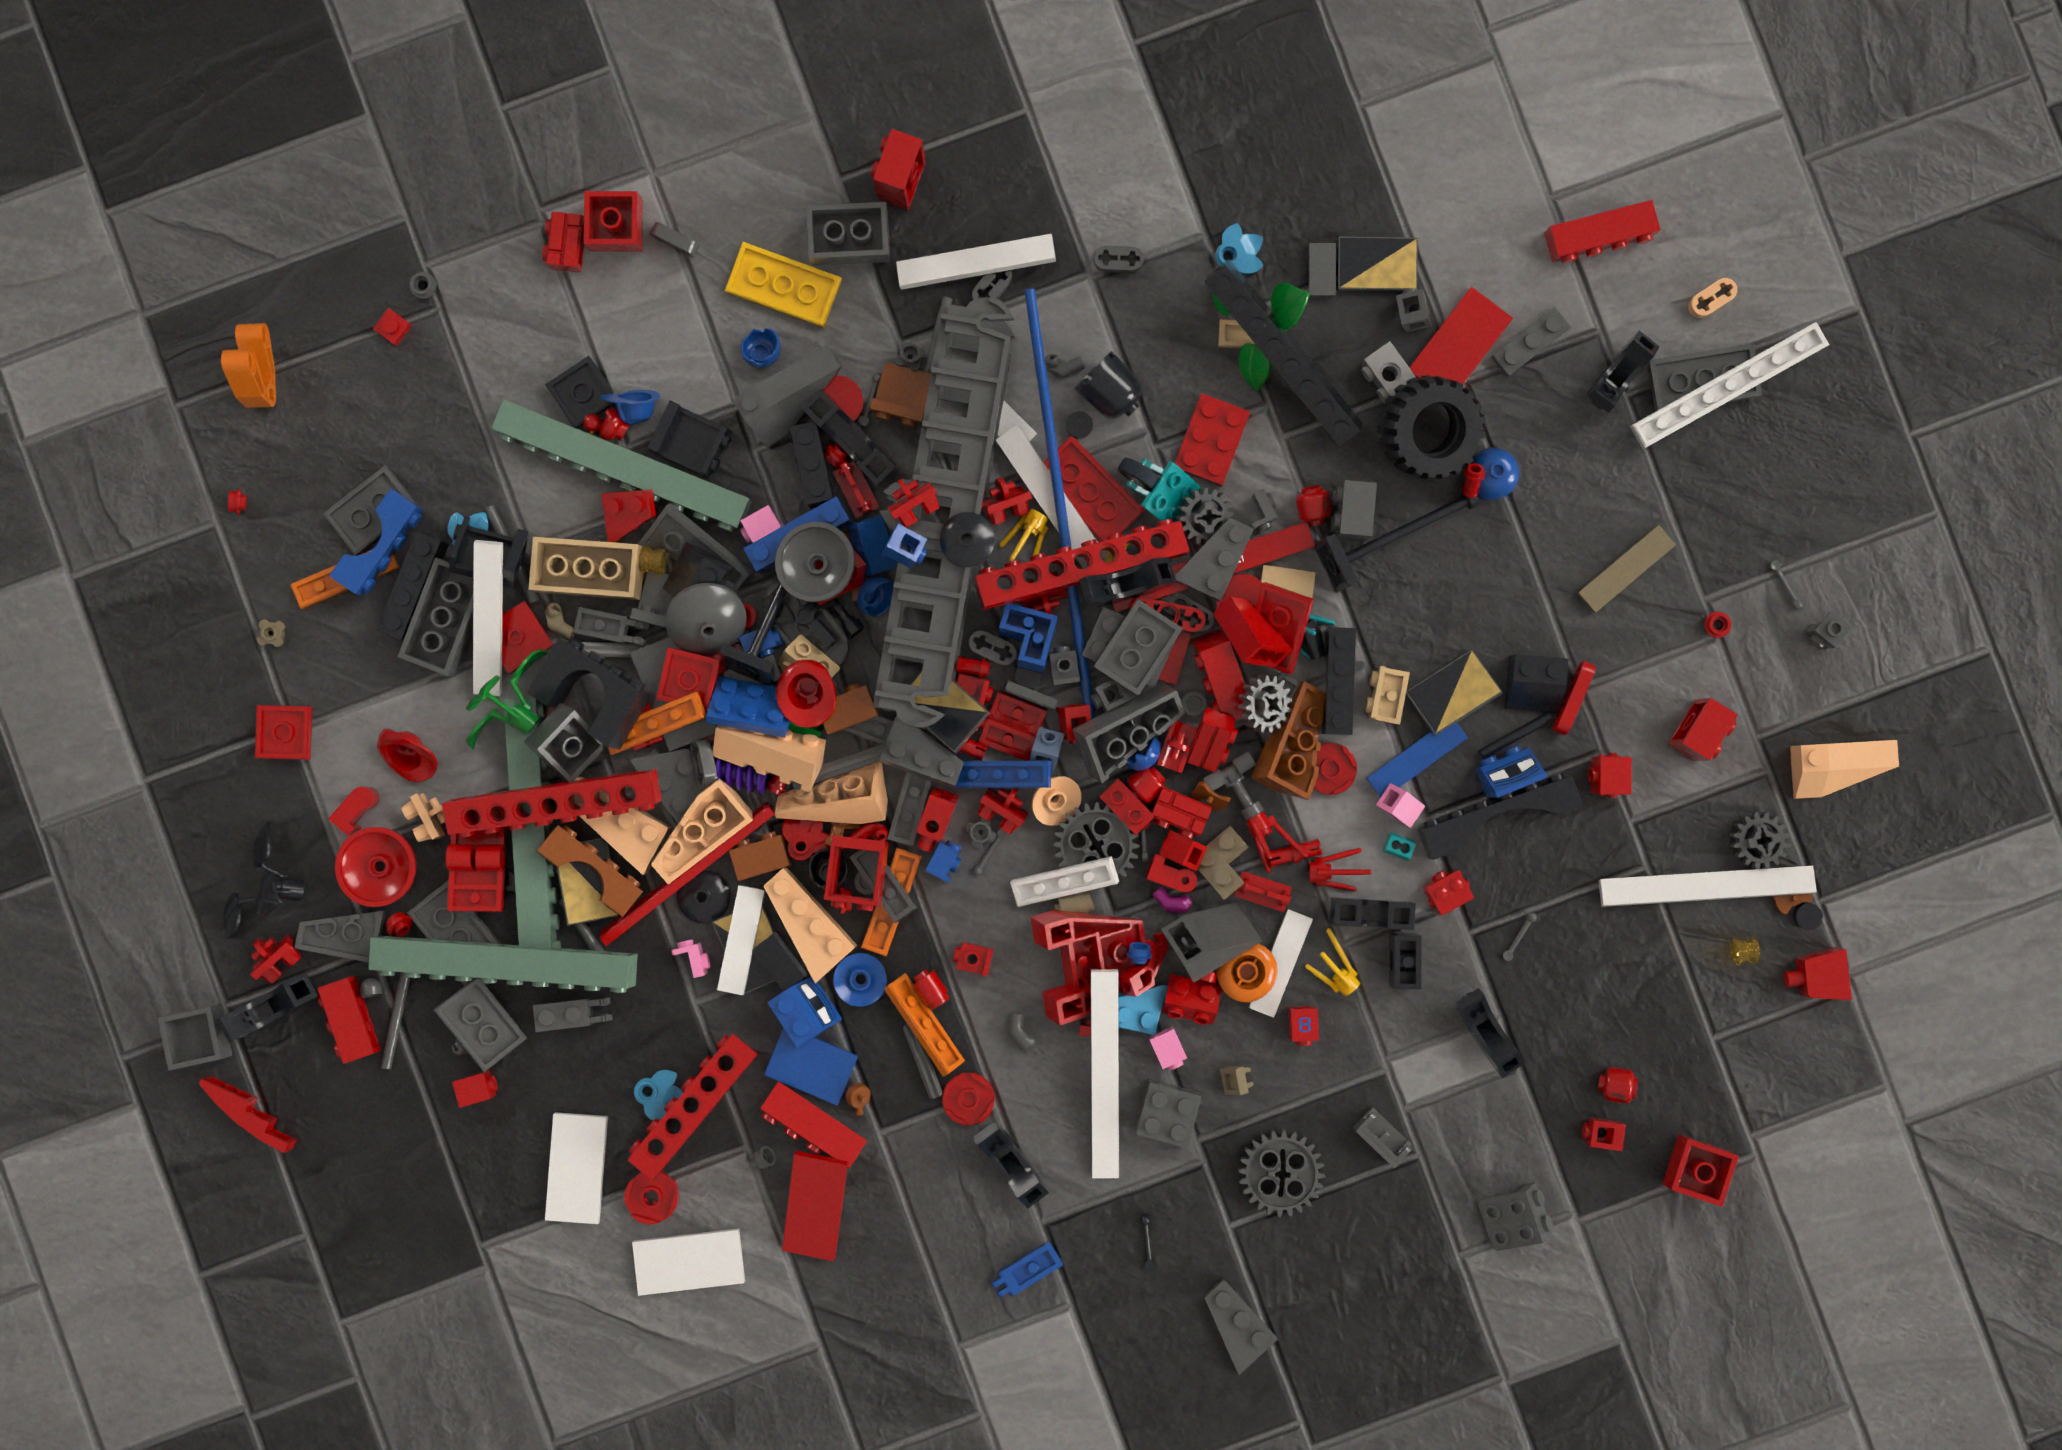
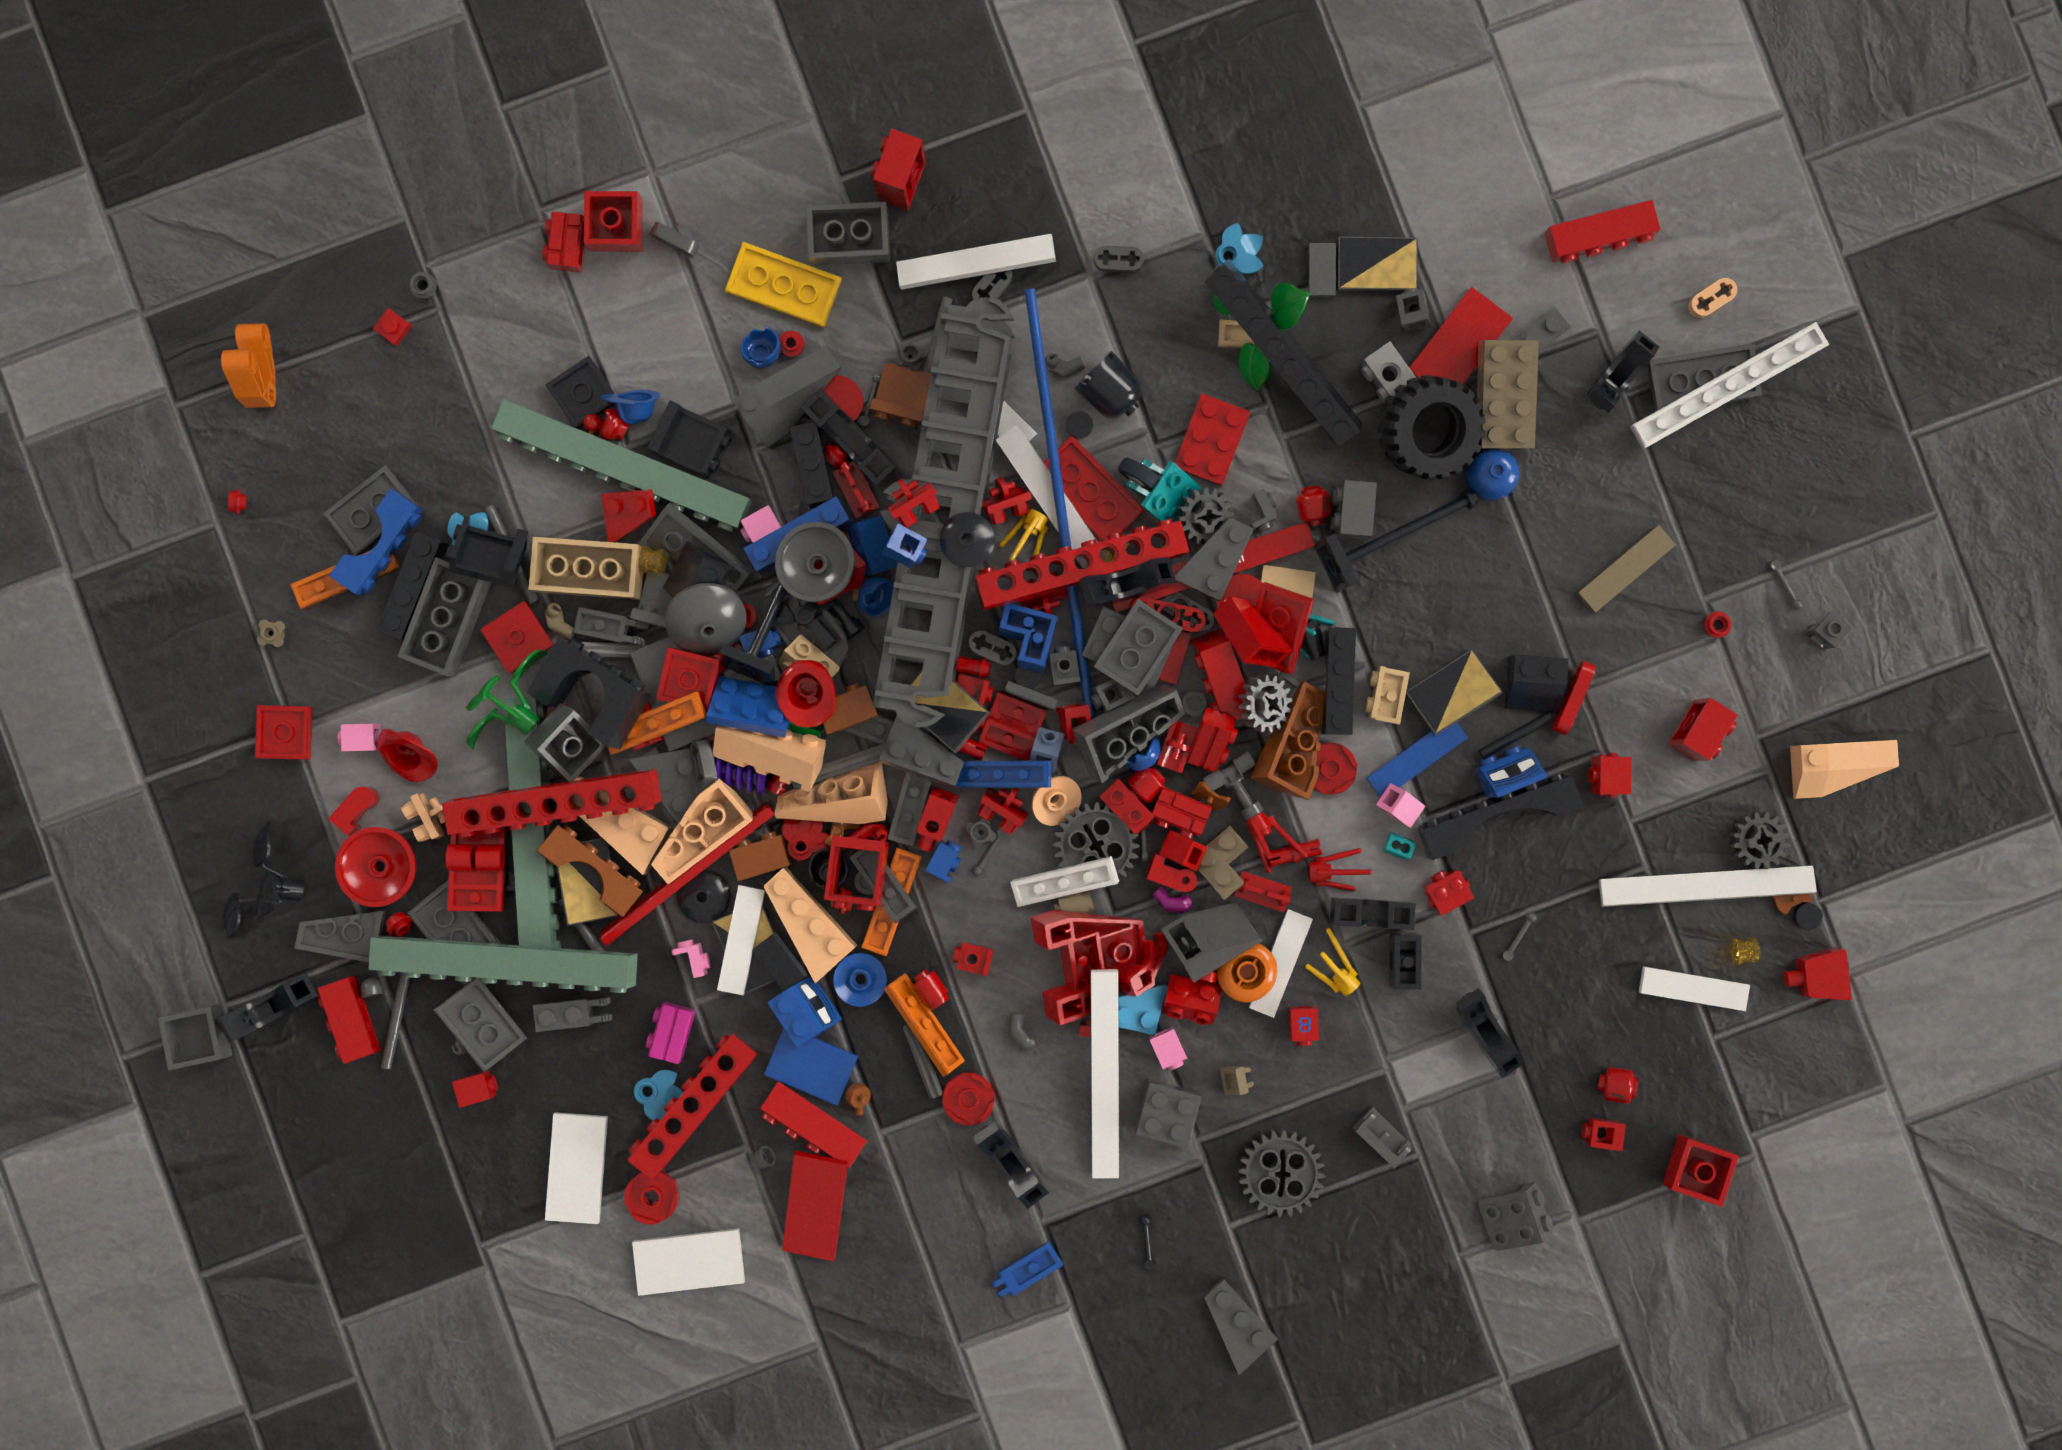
(240, 1108): red slope -> none
(266, 965): red hips -> none
(359, 737): none -> bright pink brick
(487, 614): white tile -> none
(671, 1032): none -> dark pink brick
(797, 349): none -> red plate
(1139, 952): blue plate -> none
(1473, 476): red pin -> none
(1508, 392): none -> dark tan brick
(1694, 988): none -> white tile

